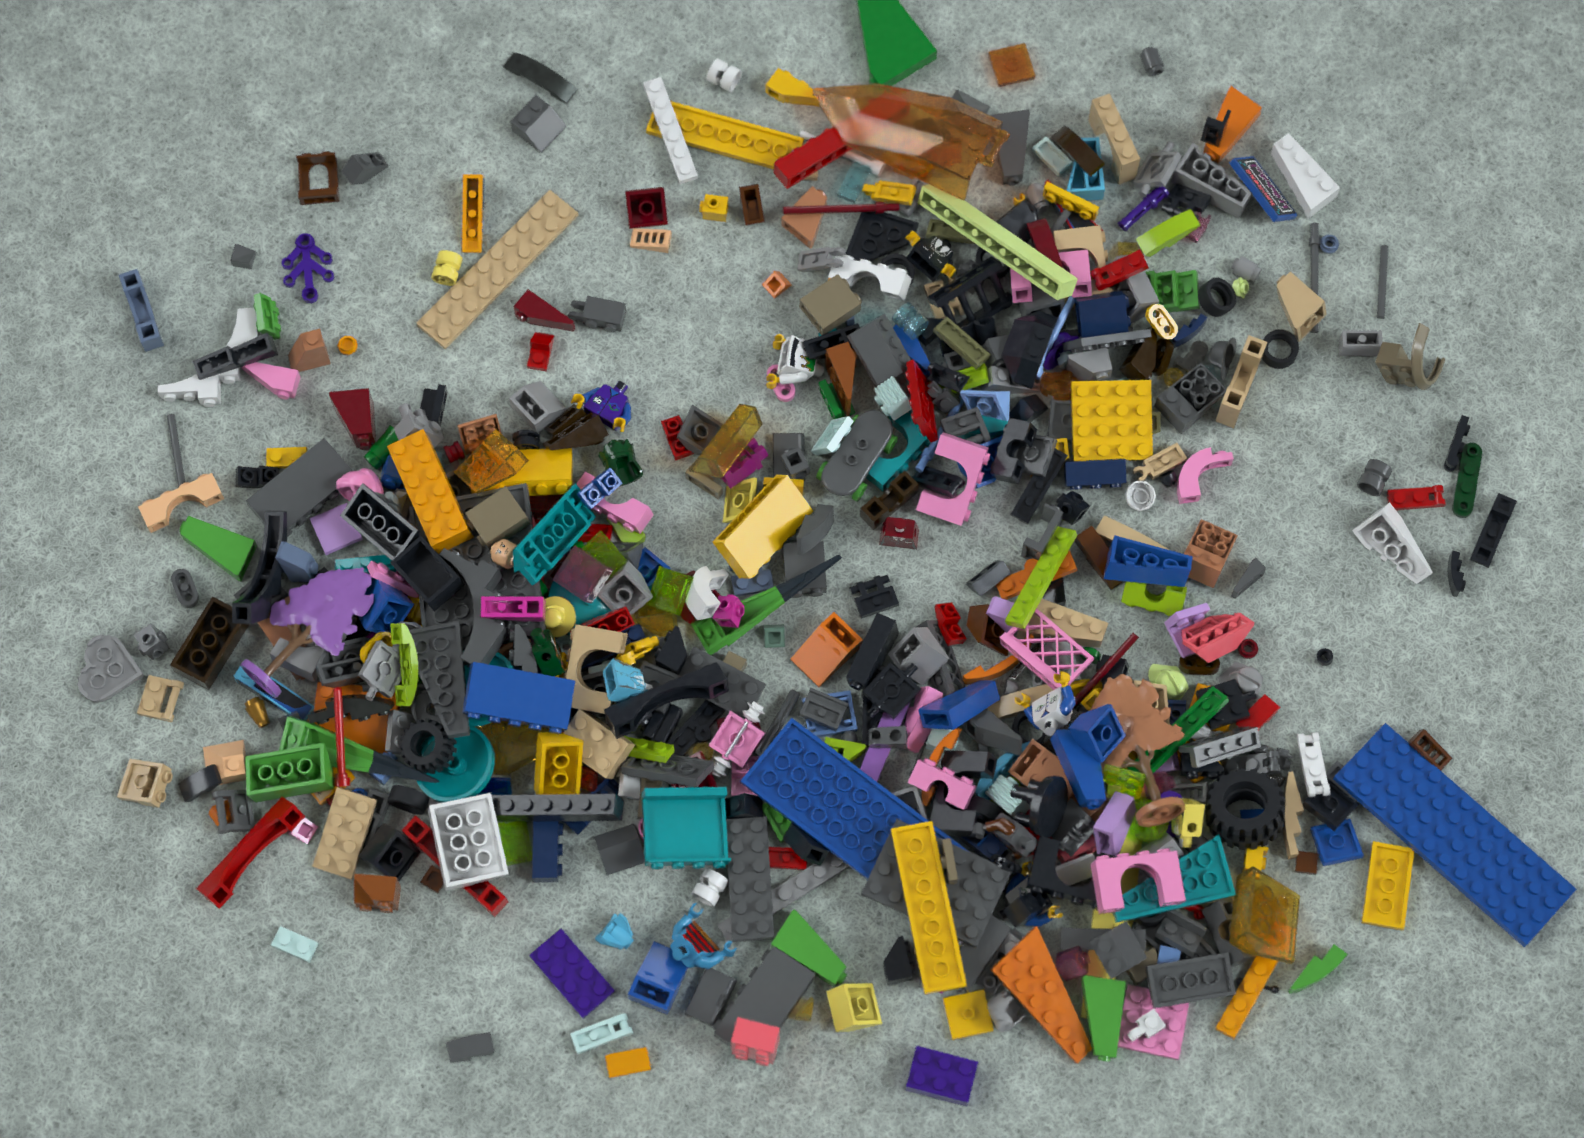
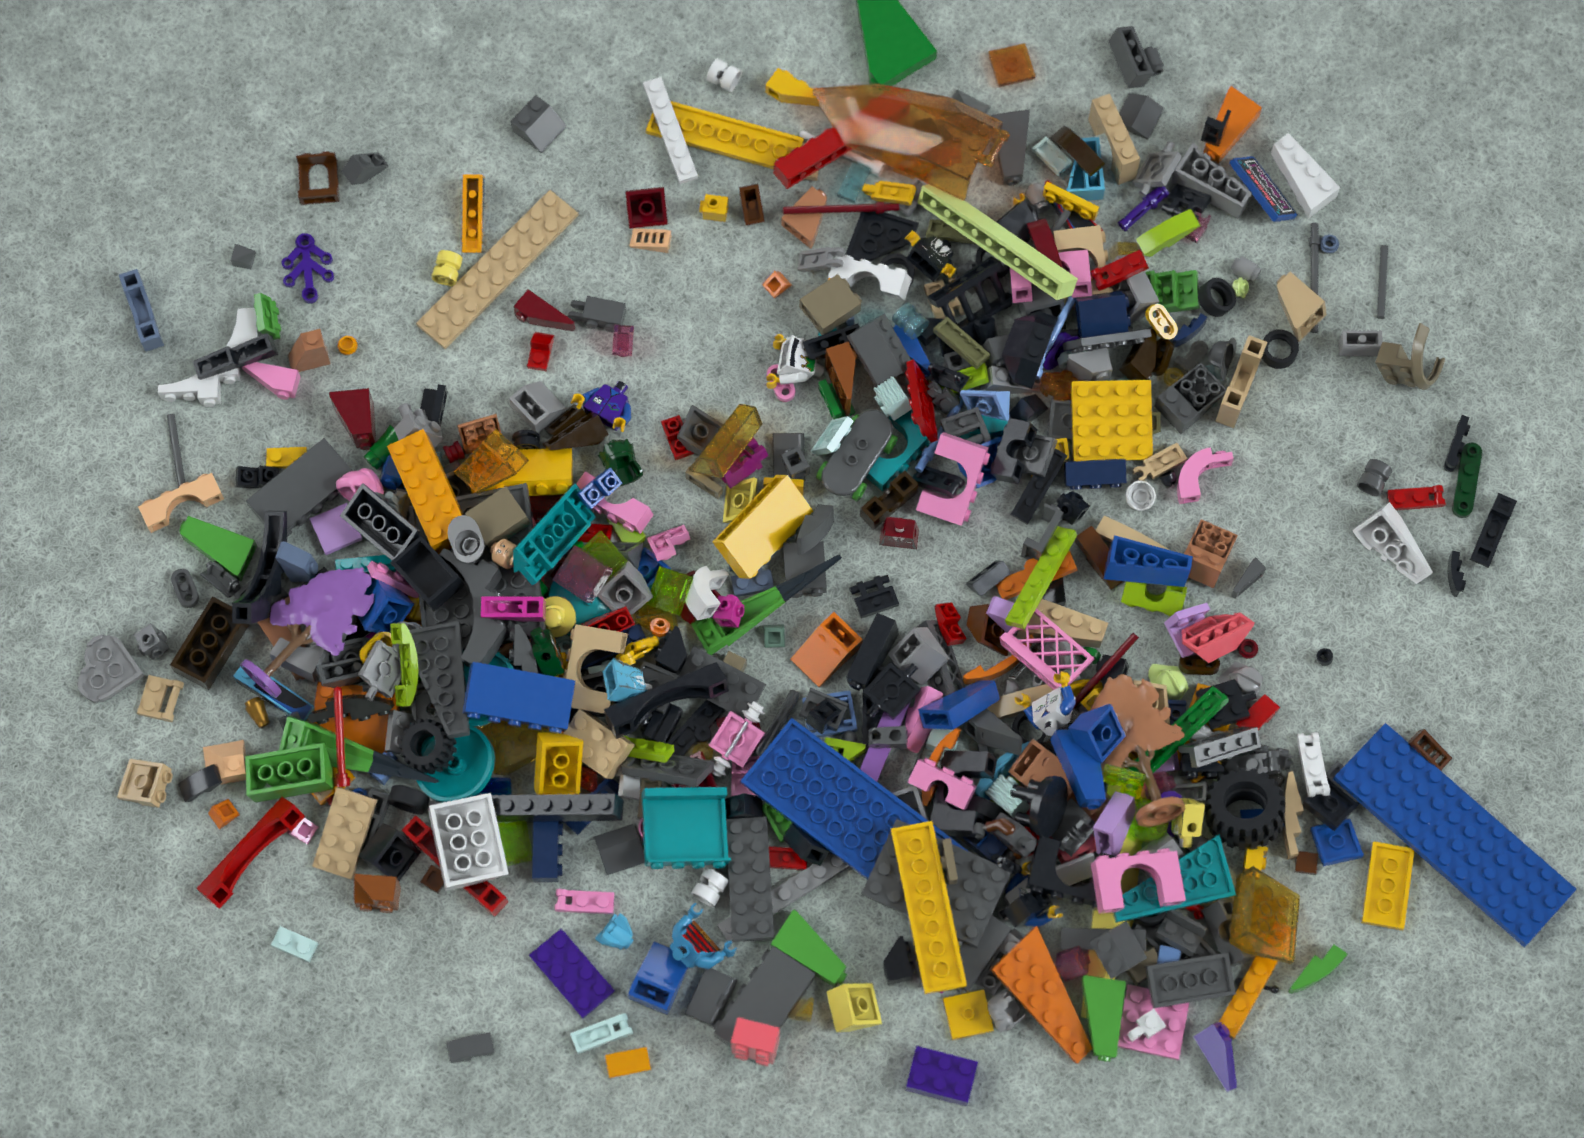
(222, 581): none -> dark grey hinge
(240, 811): dark grey plate -> none
(465, 538): none -> light grey piece
(541, 75): pearl dark grey slope -> none
(585, 901): none -> bright pink plate
(623, 340): none -> clear pink brick
(657, 630): none -> orange plate
(663, 543): none -> bright pink plate
(823, 715): none -> black slope
(1130, 57): none -> dark grey brick
(1140, 114): none -> dark grey slope
(1218, 1050): none -> slope

